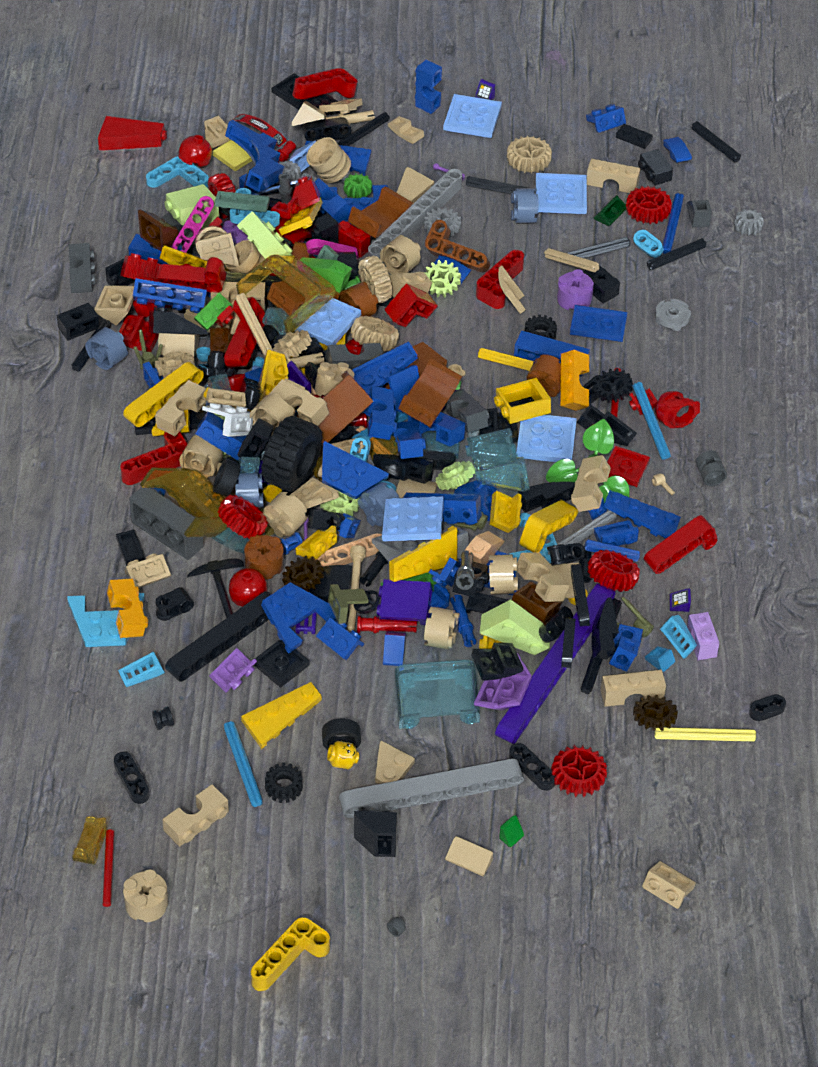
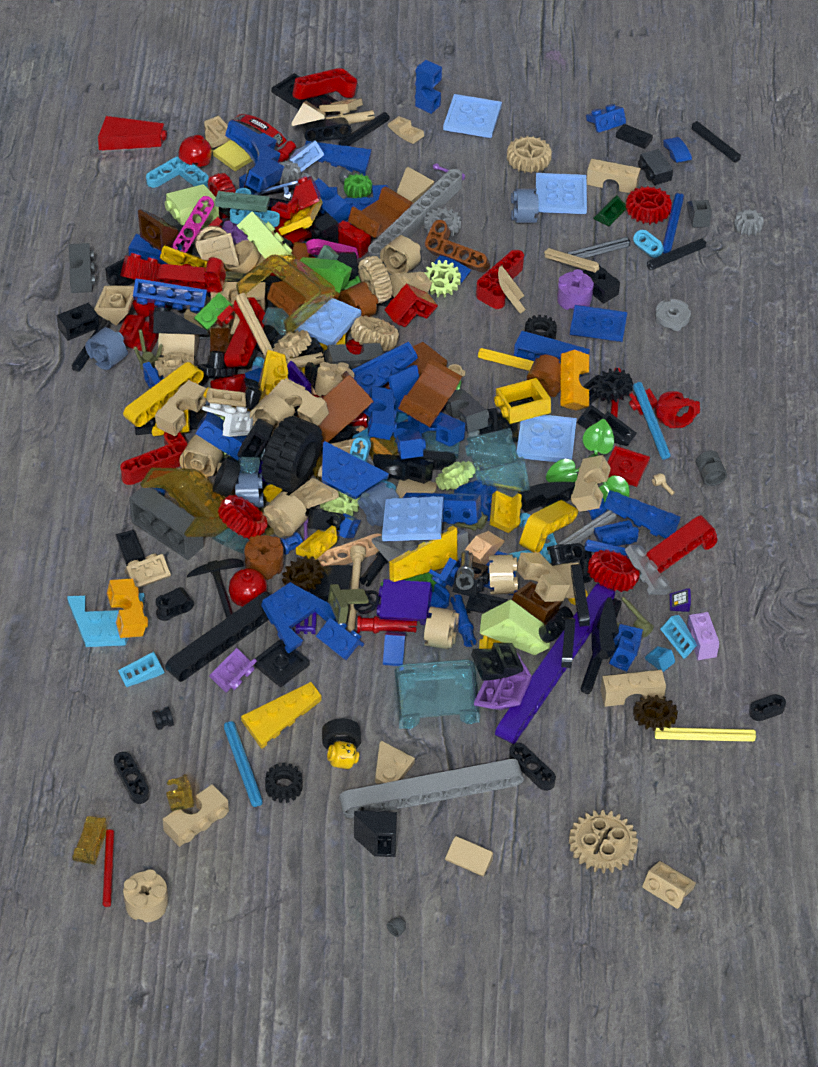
(182, 796): none -> clear yellow hinge
(202, 353): medium azure hinge -> none
(219, 382): clear light blue bracket -> none
(265, 972): yellow beam -> none
(285, 189): dark grey pin -> none
(328, 160): tan wheel -> none
(485, 90): slope -> none
(491, 185): black axle -> none
(511, 831): green slope -> none
(575, 766): red gear -> none
(620, 849): none -> tan gear
(657, 583): none -> light grey wing

